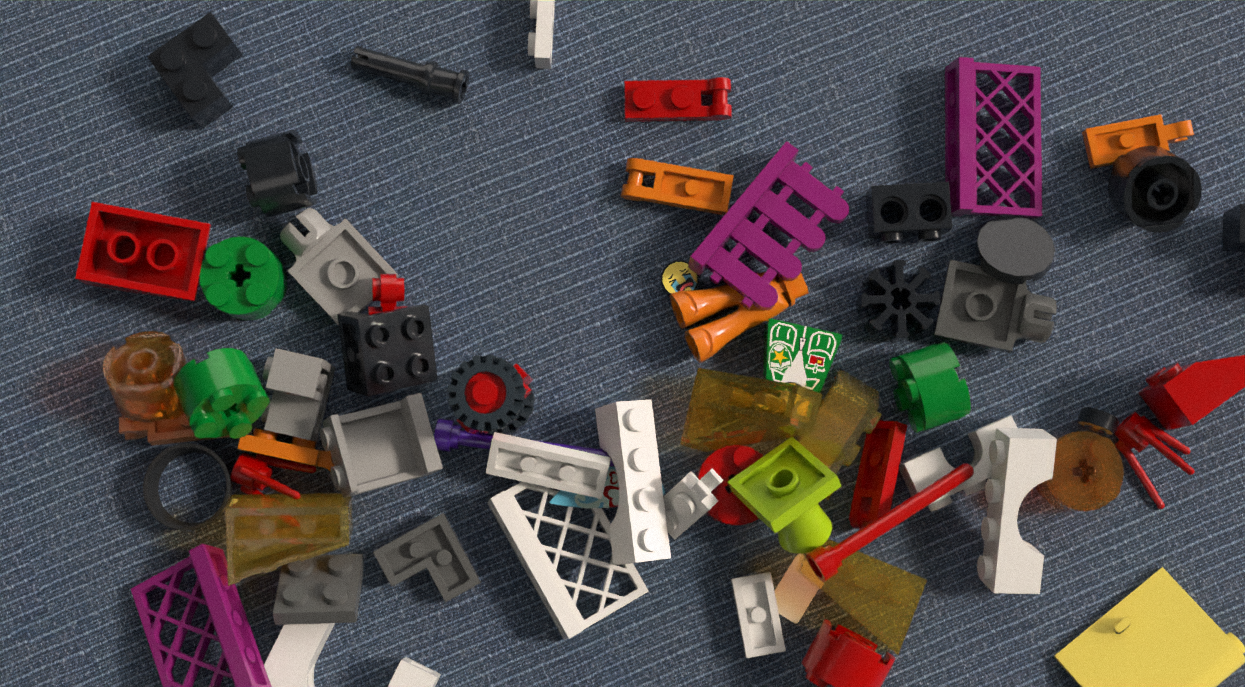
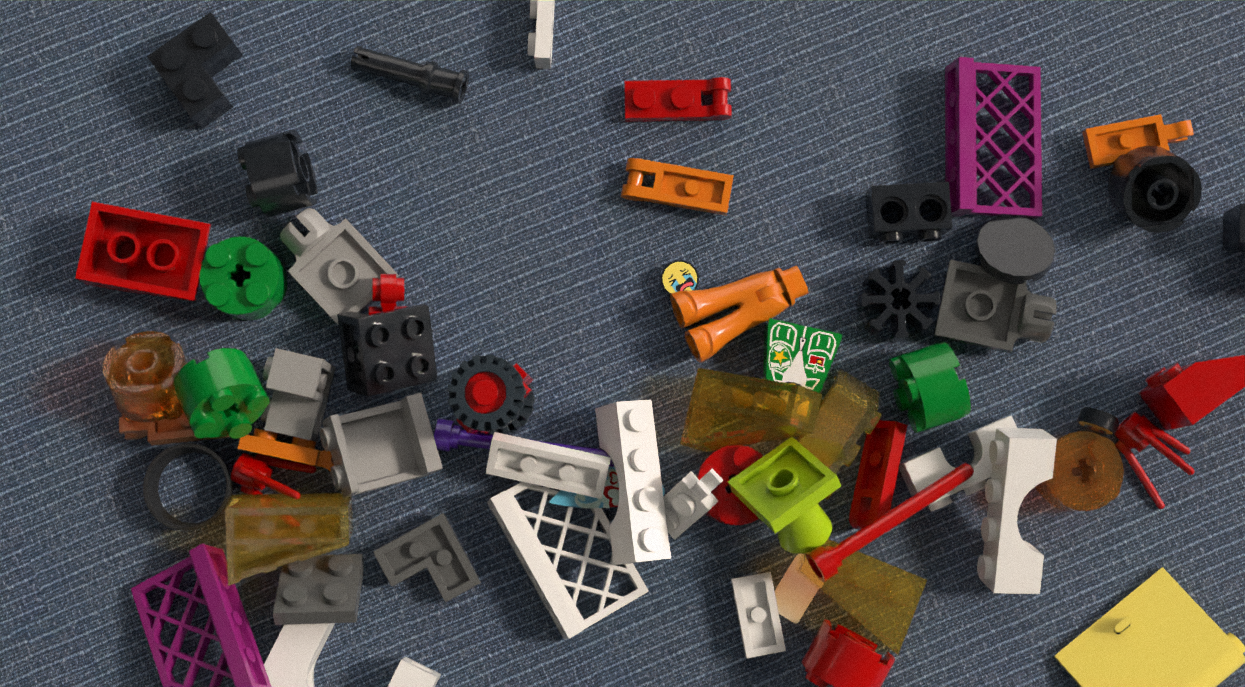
(778, 212): magenta fence -> none

